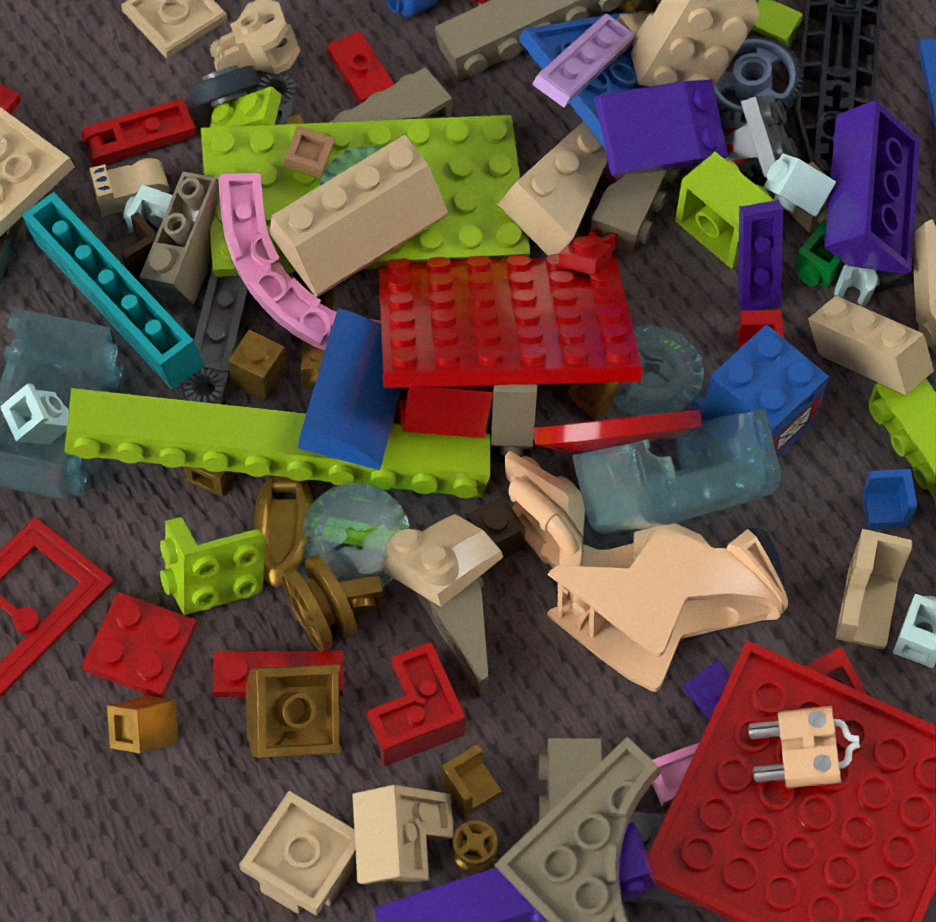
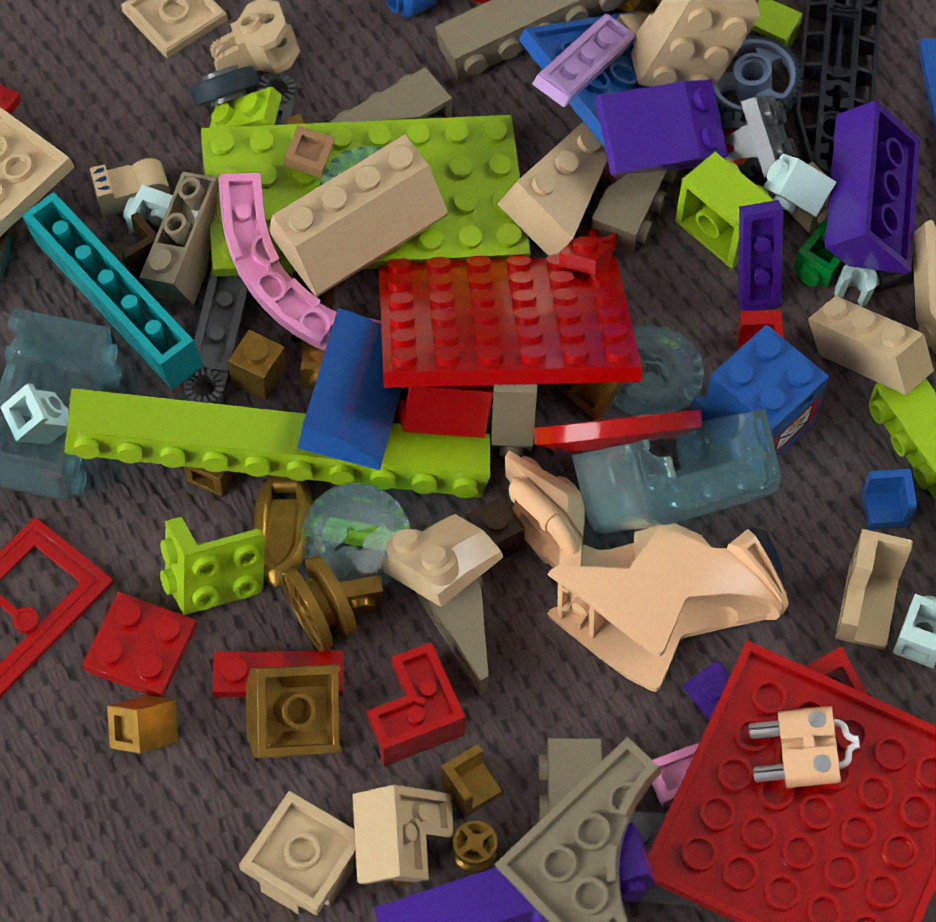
(138, 132): red plate -> none
(359, 66): red plate -> none

